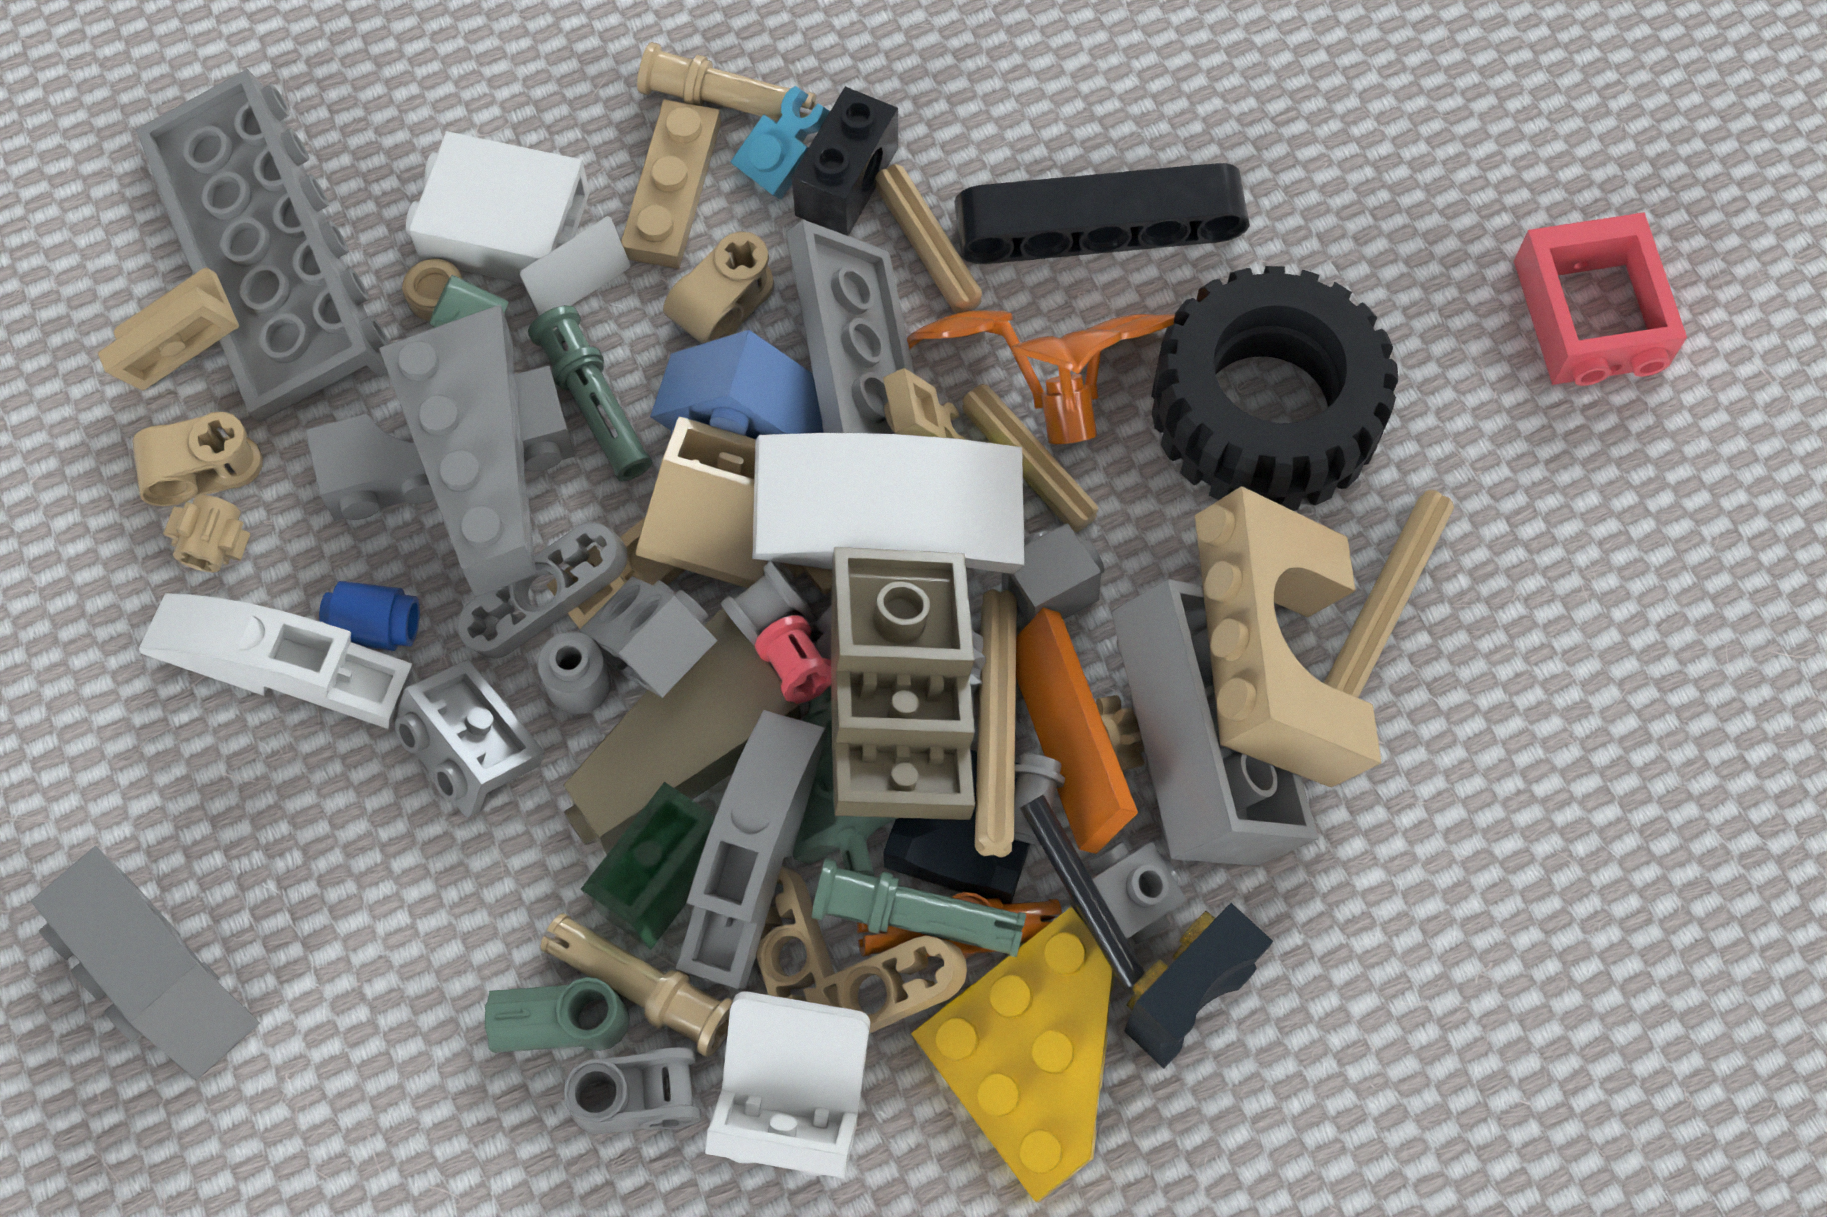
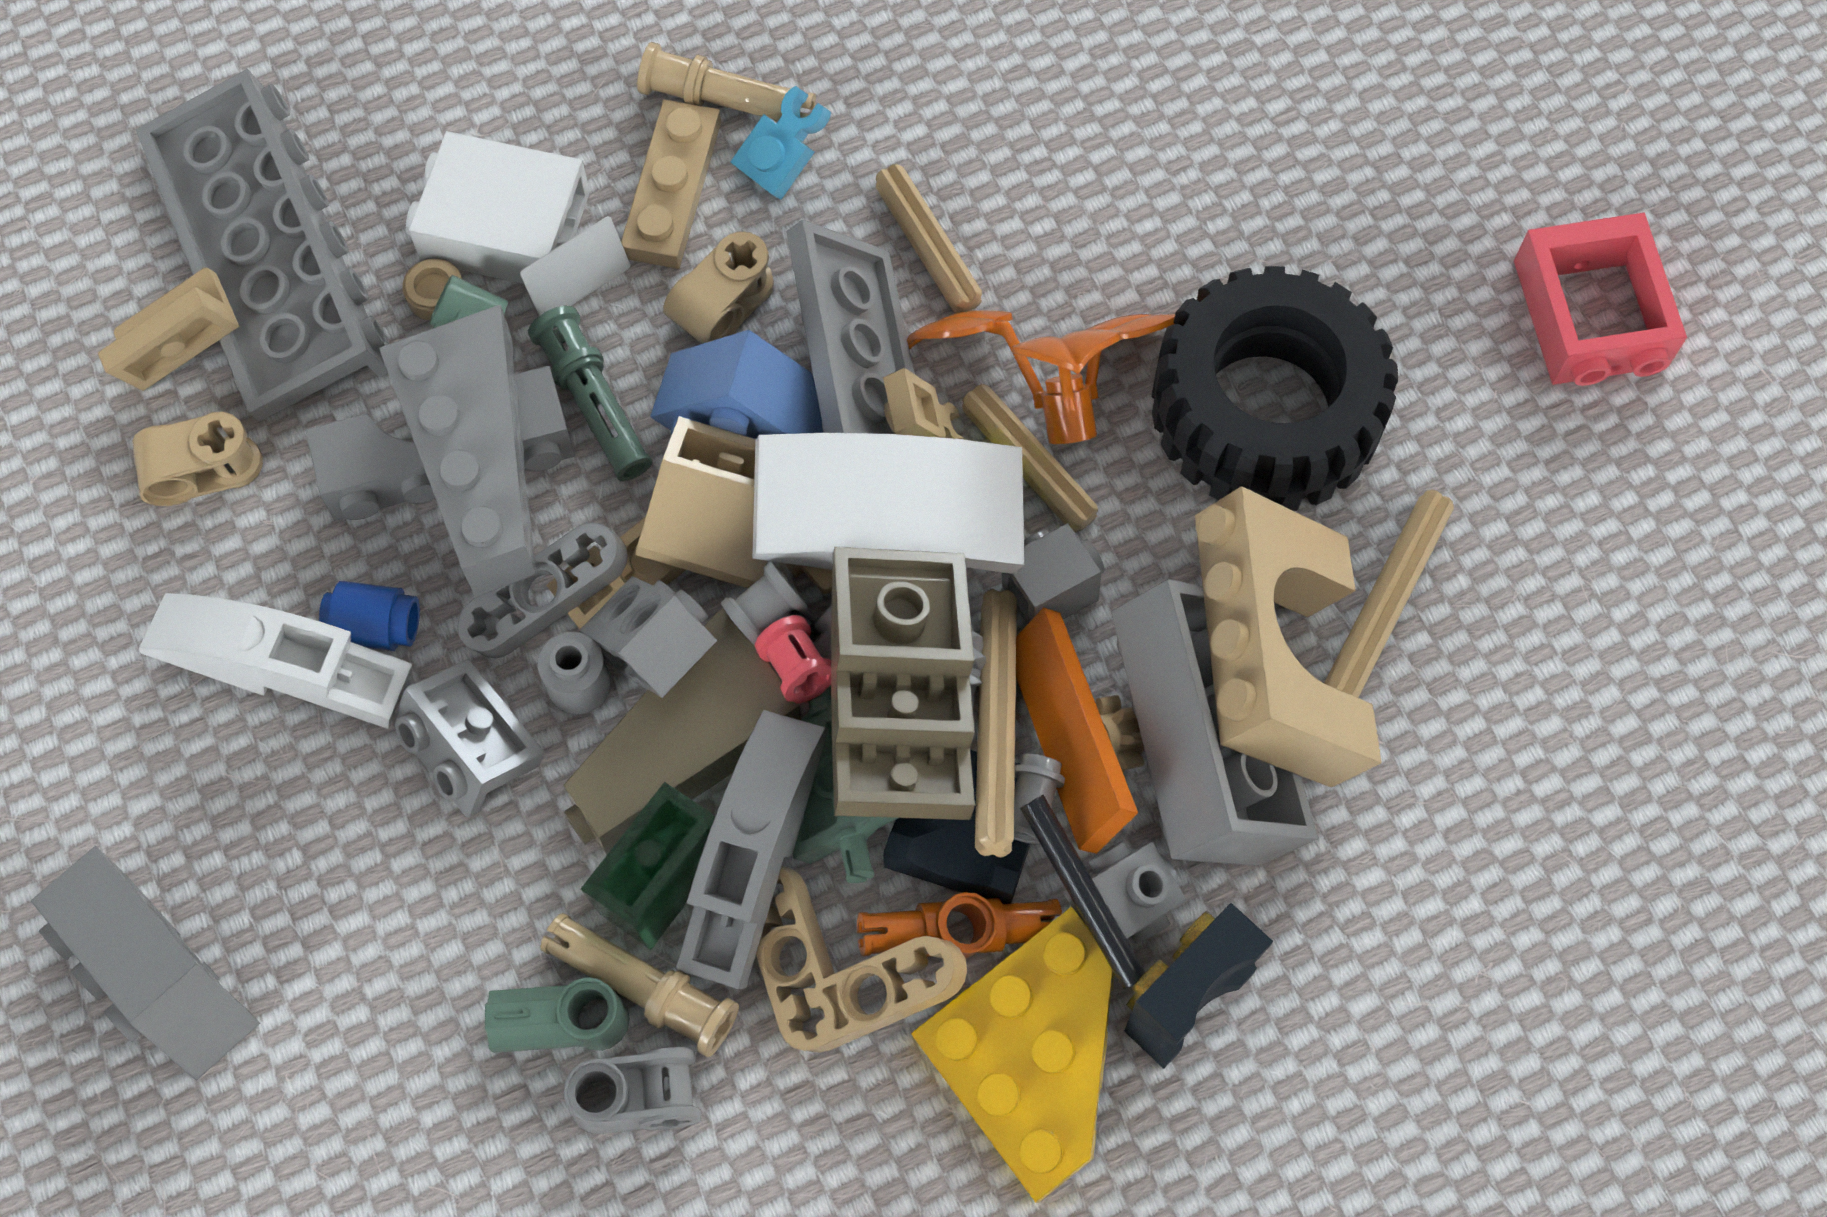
(207, 533): tan gear -> none
(790, 1084): white bracket -> none
(844, 160): black brick -> none
(884, 903): sand green pin -> none
(1101, 213): black beam -> none

